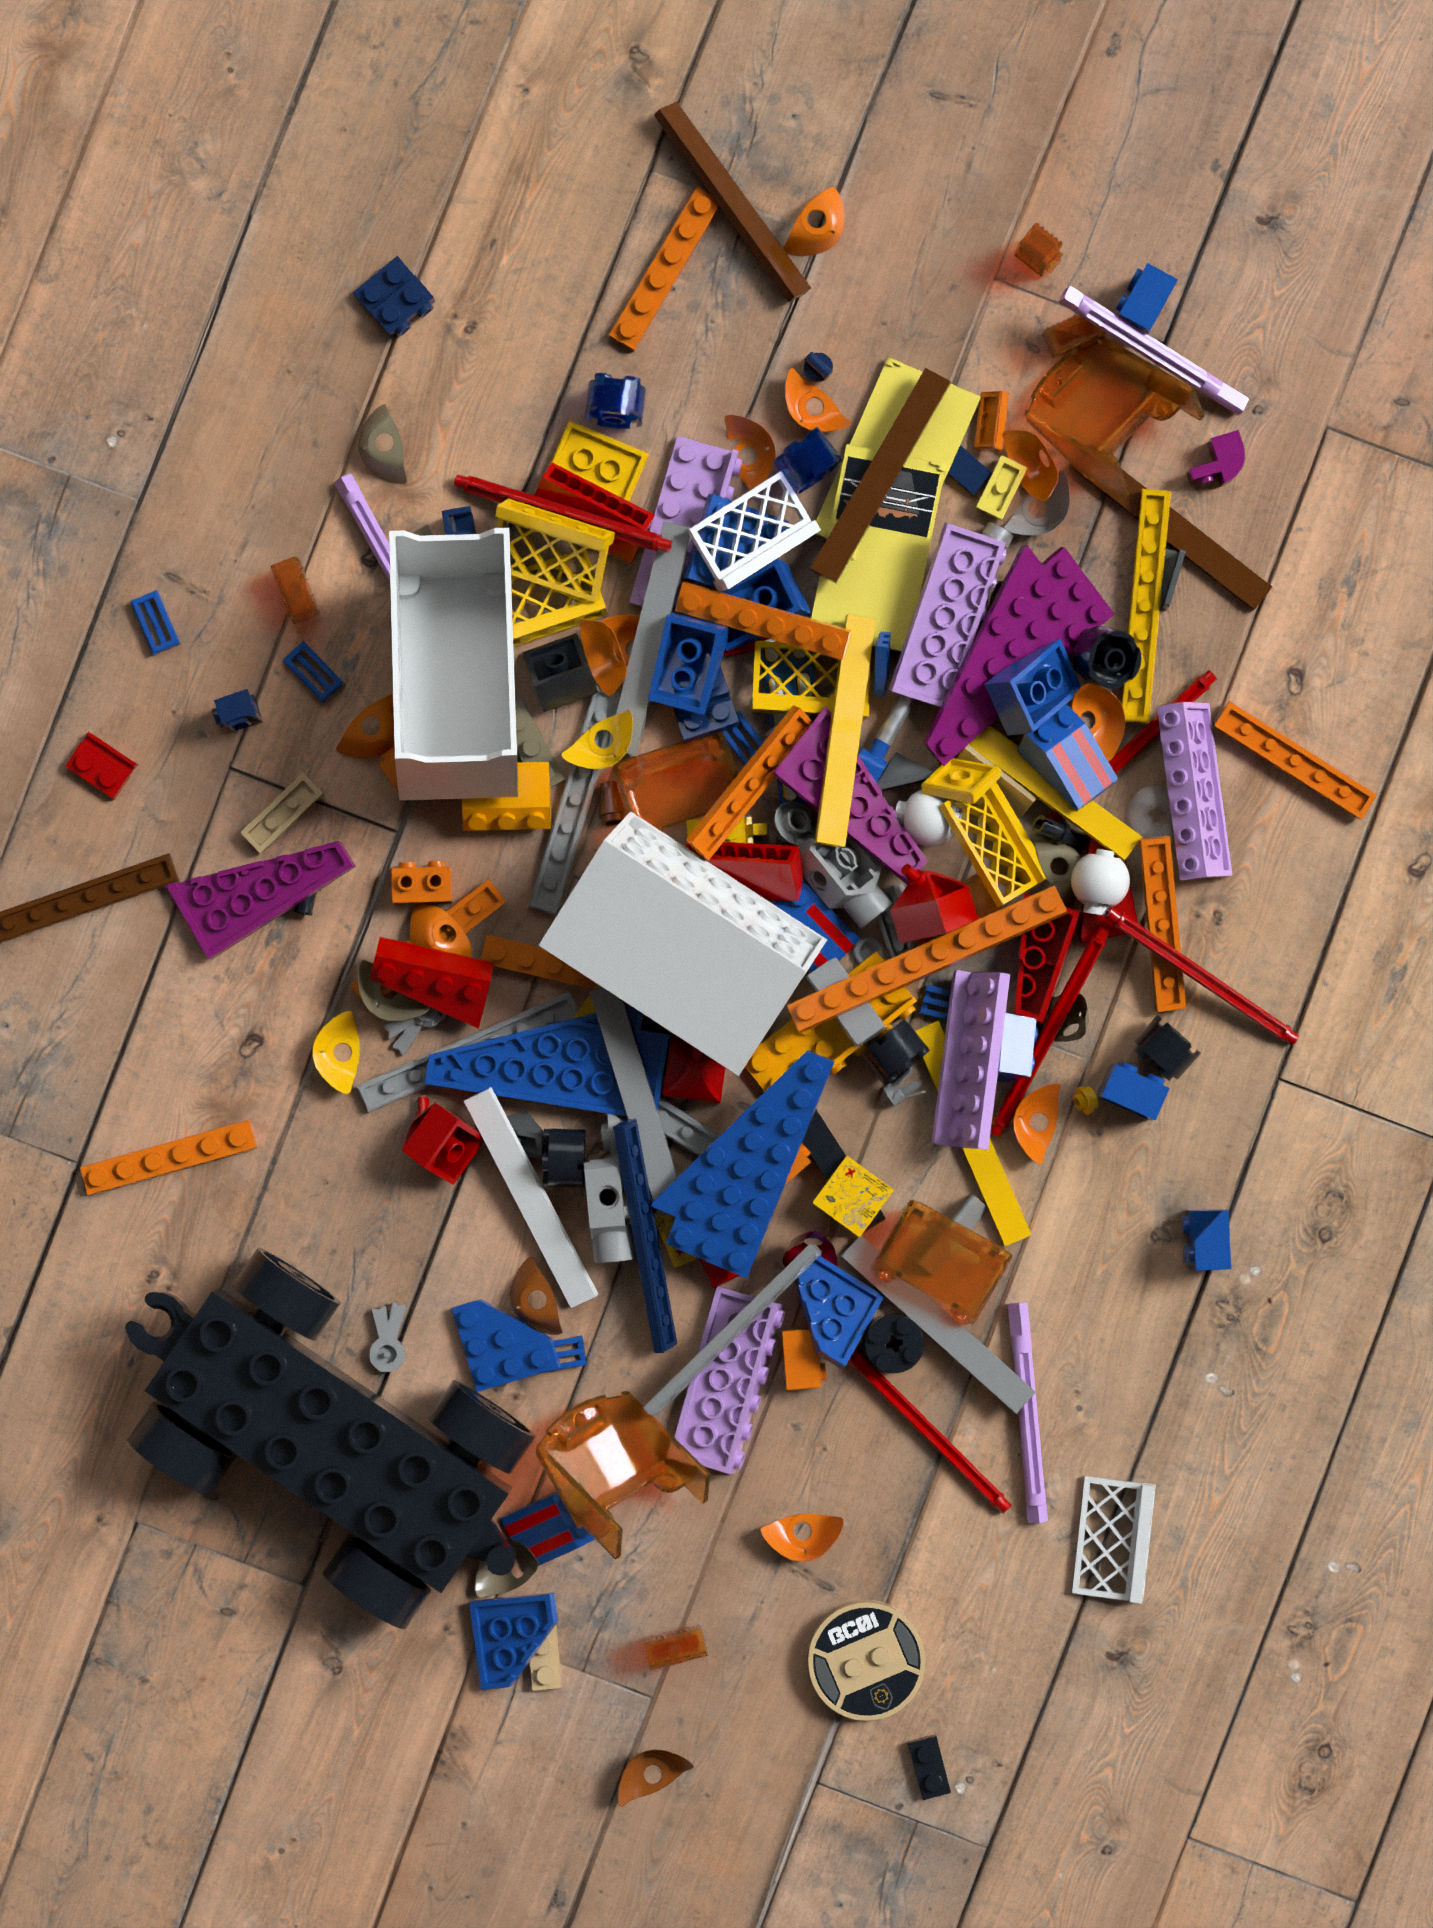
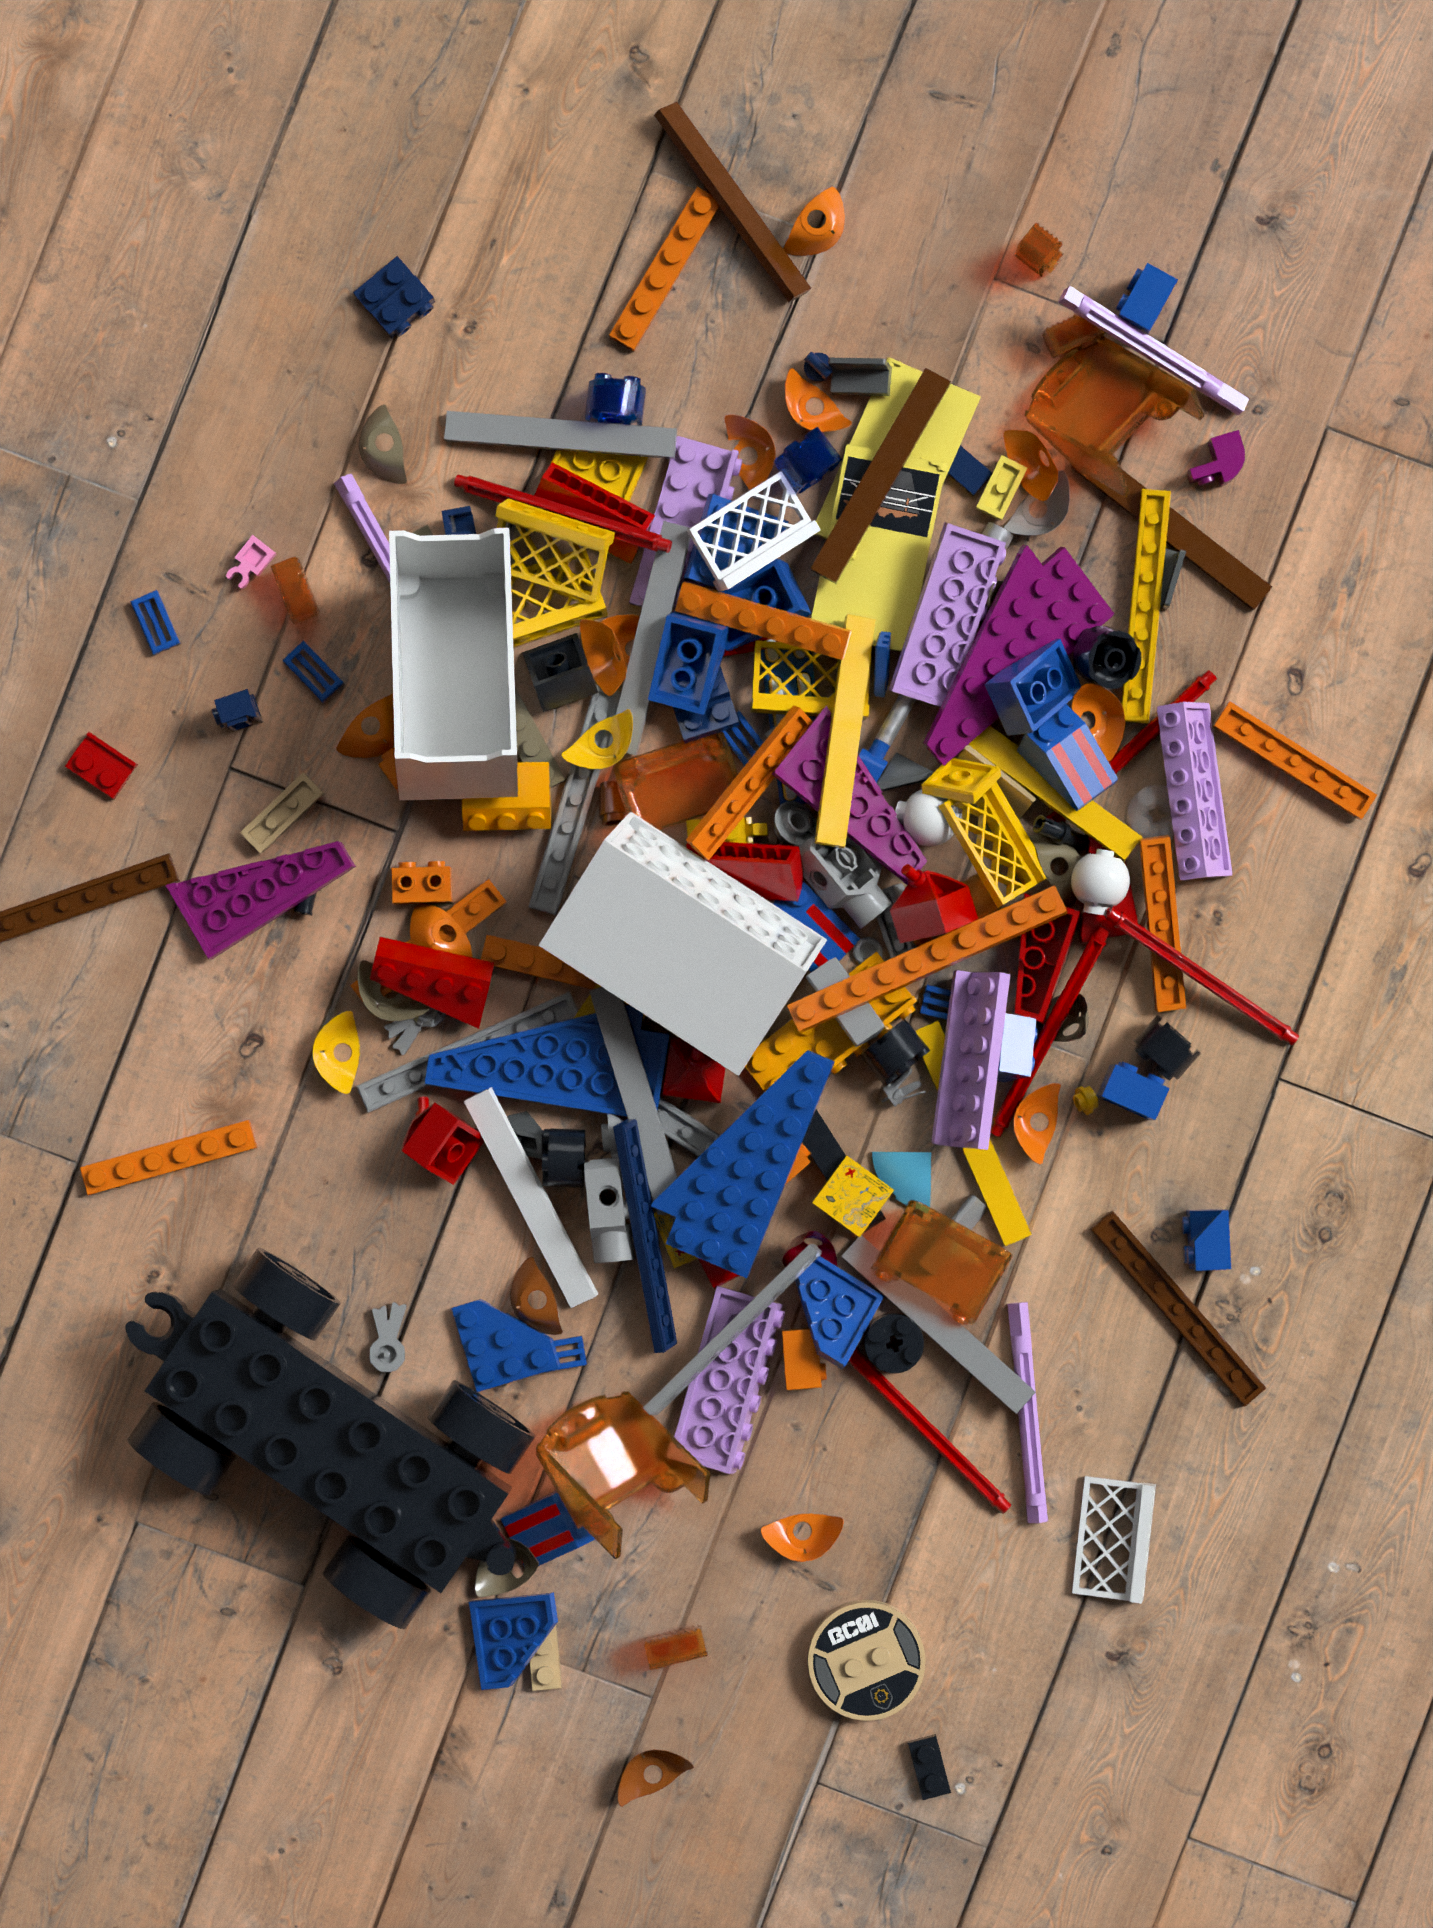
(253, 558): none -> bright pink plate
(560, 434): none -> light grey tile
(860, 376): none -> dark grey panel
(905, 1173): none -> medium azure brick
(991, 421): orange plate -> none
(1178, 1308): none -> reddish brown tile

